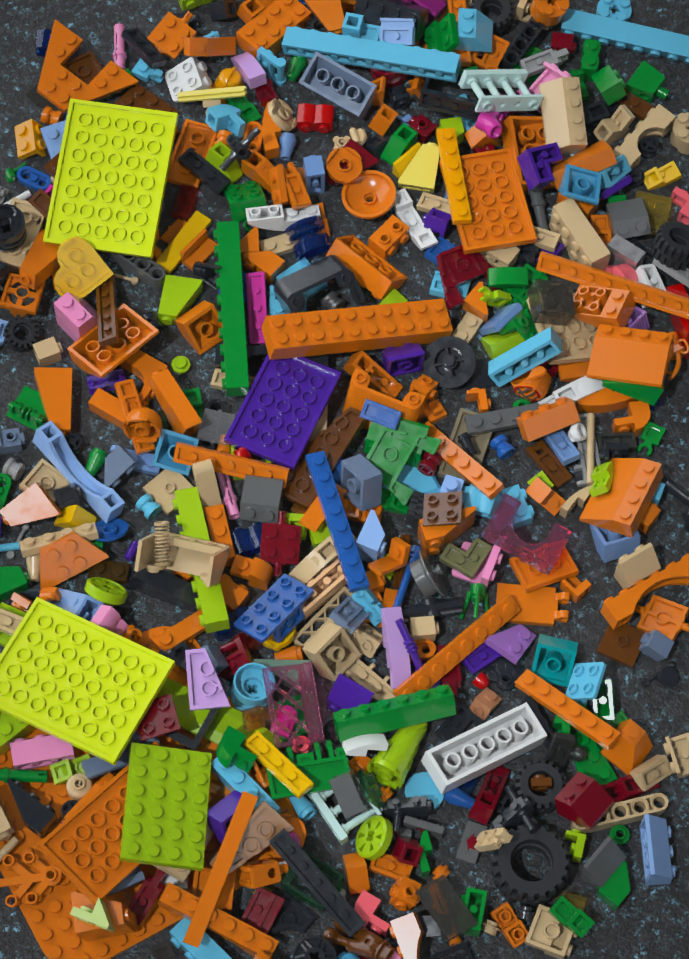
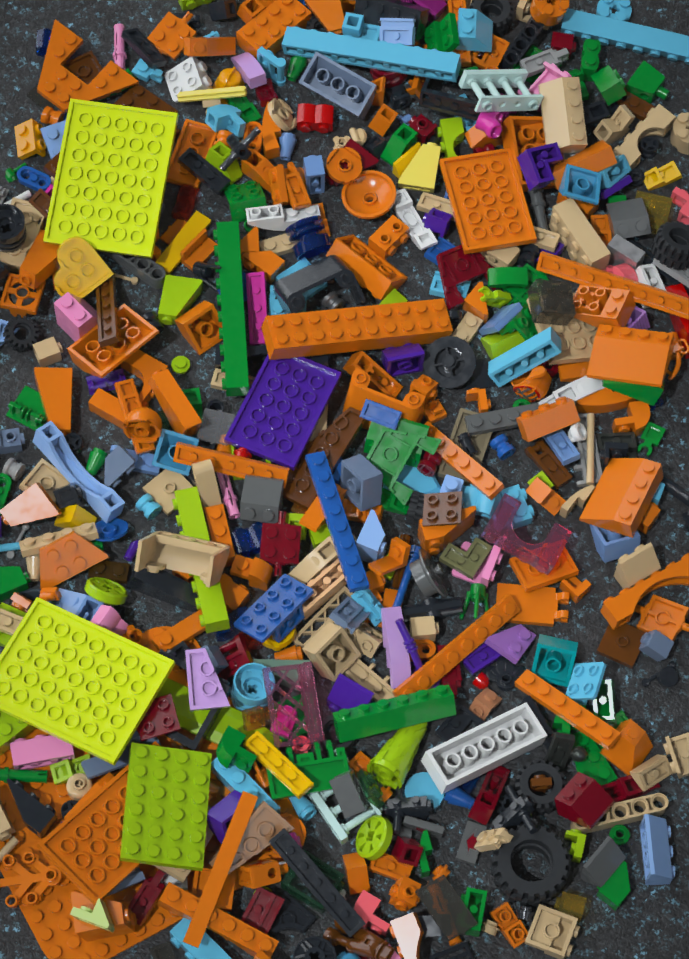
(161, 562): tan piece -> none
(360, 744): white slope -> none
(453, 176): light orange plate -> none
(571, 917): green slope -> none
(602, 477): lime slope -> none

